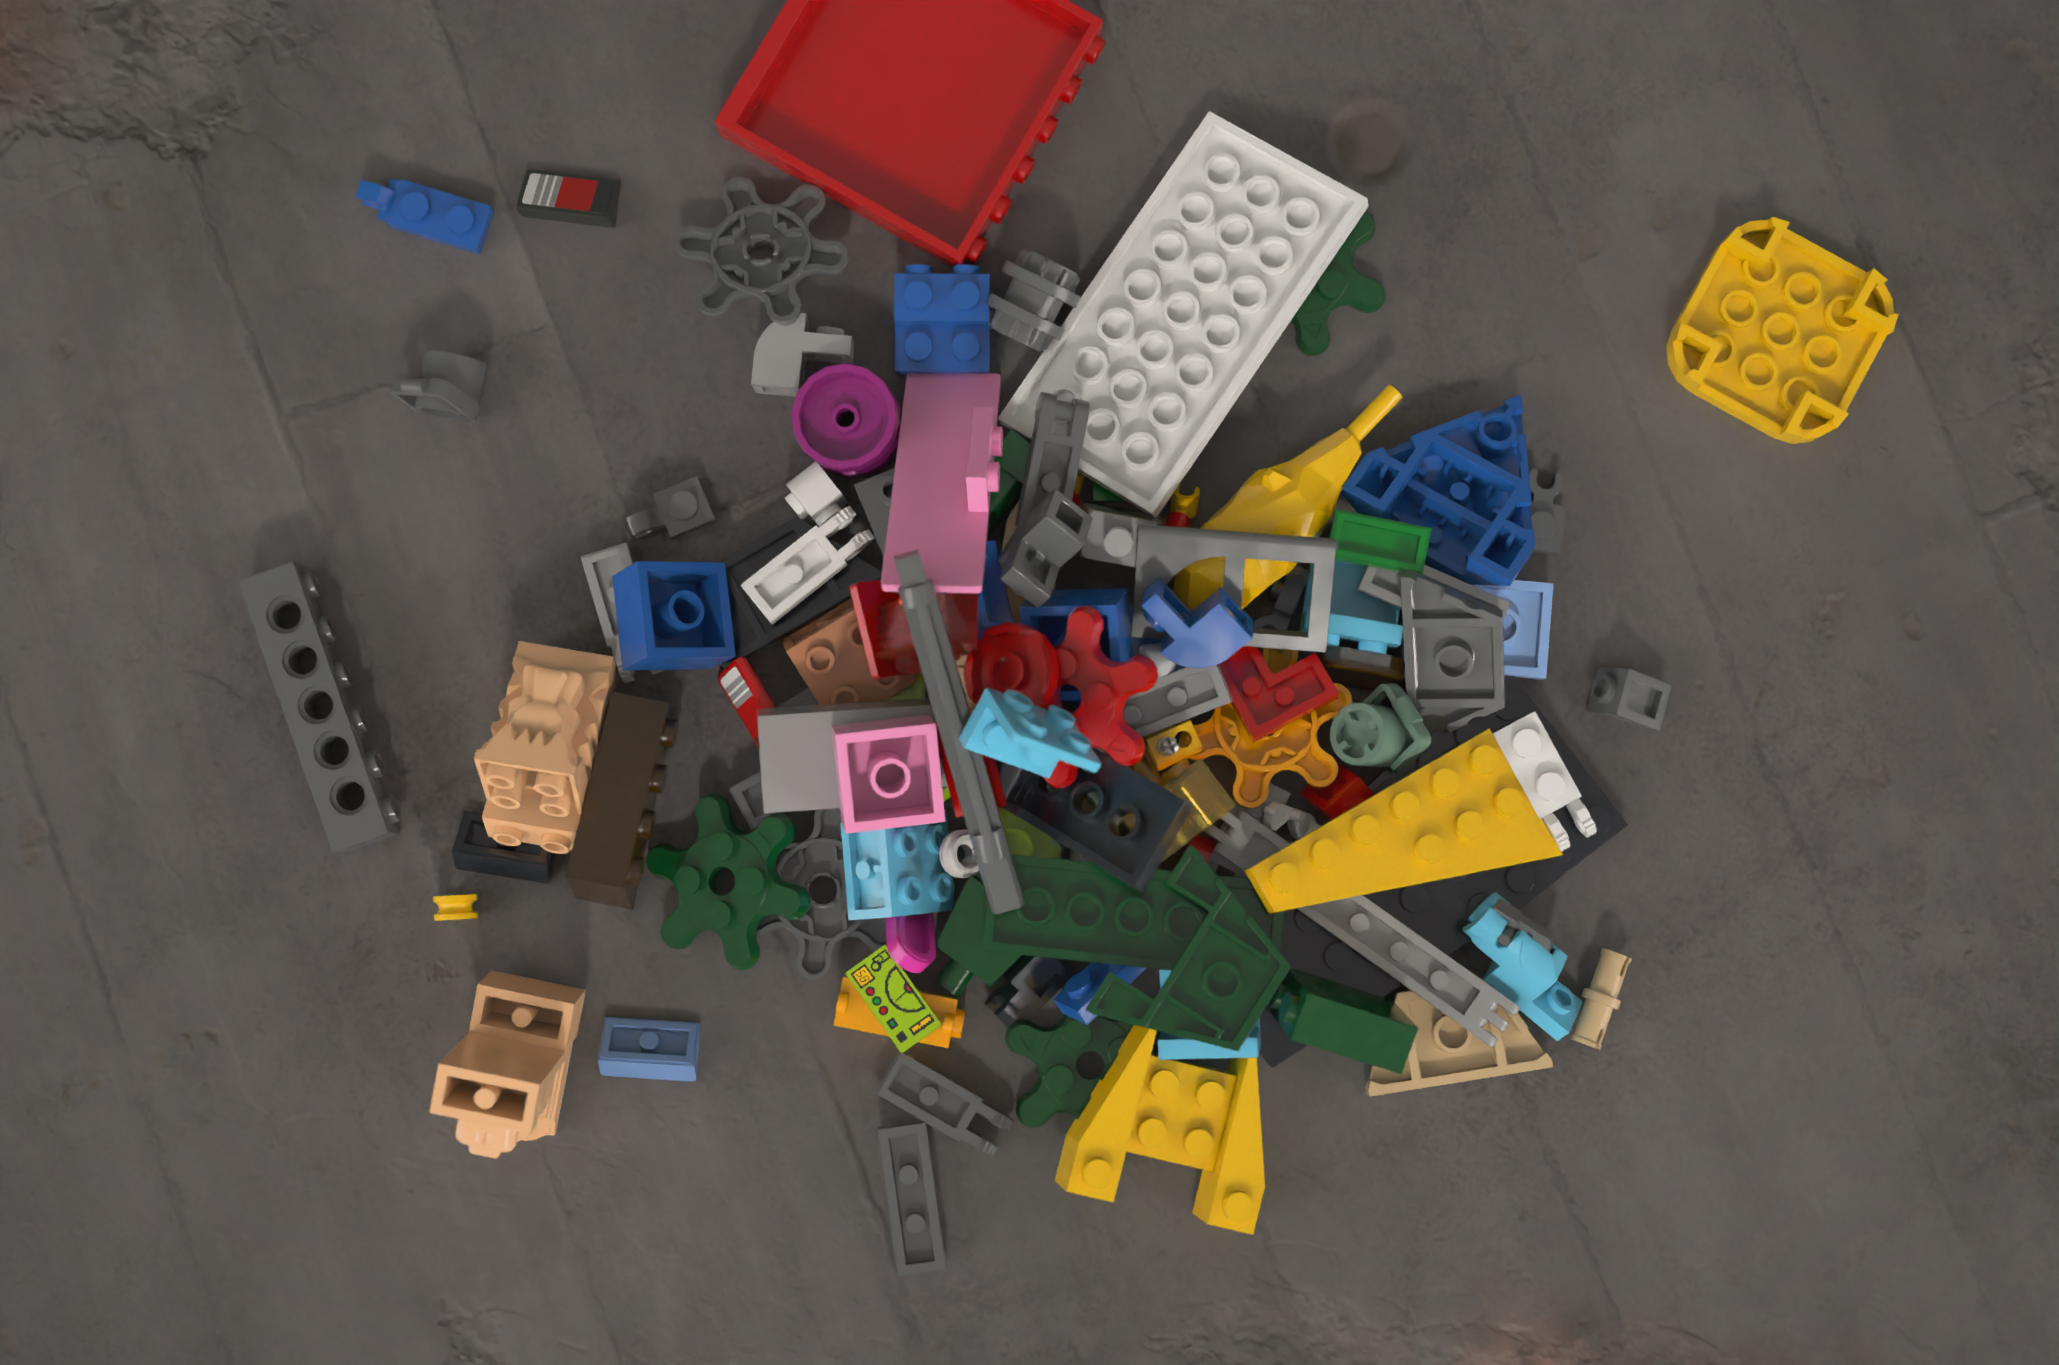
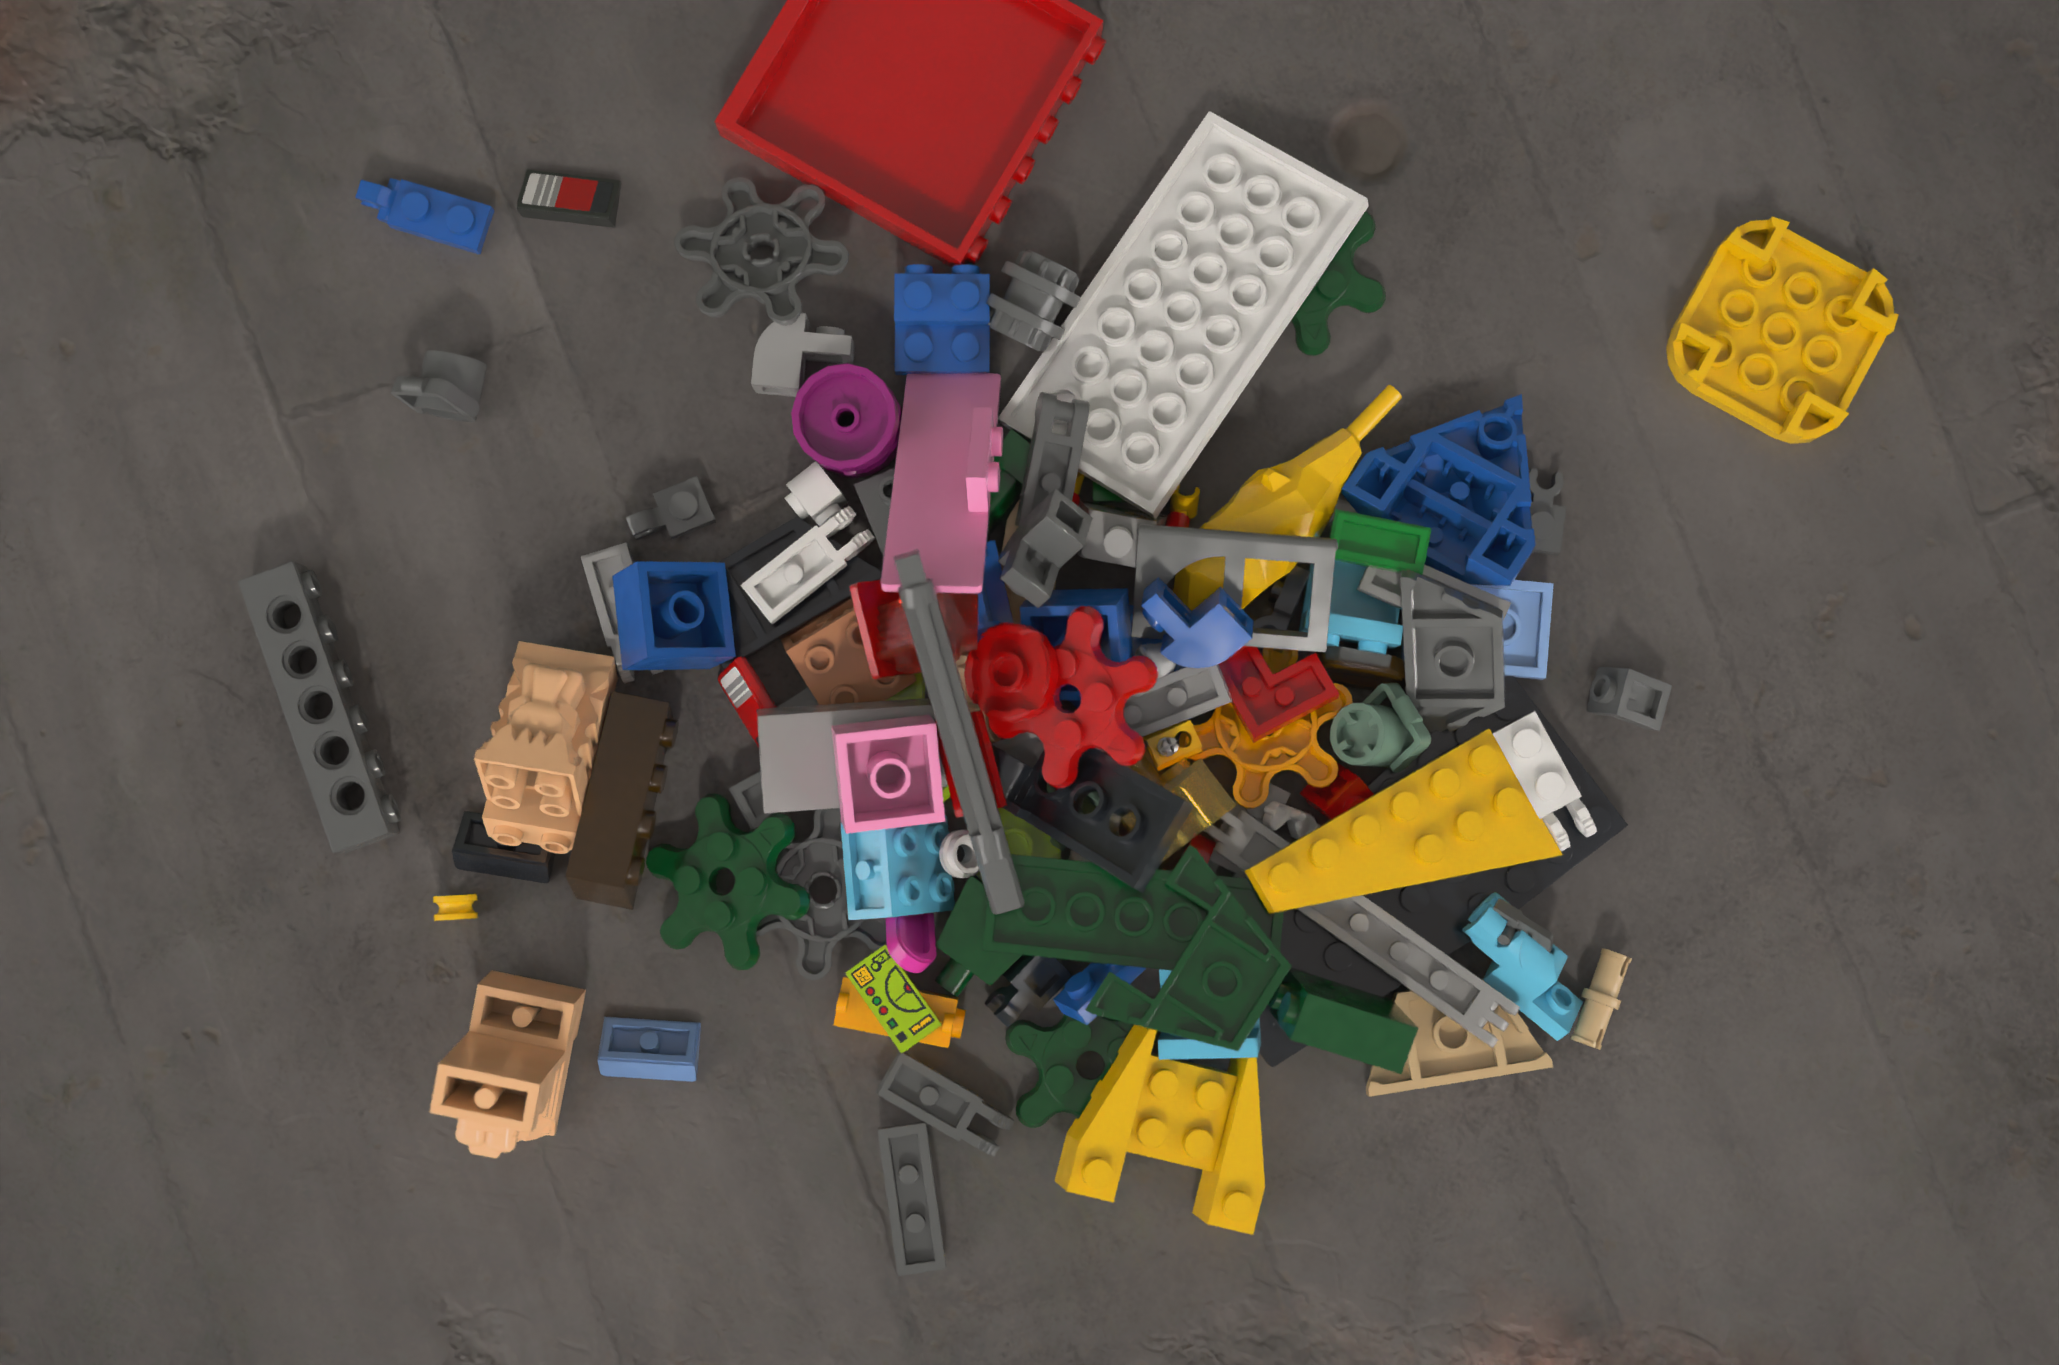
(1026, 735): medium azure bracket -> none

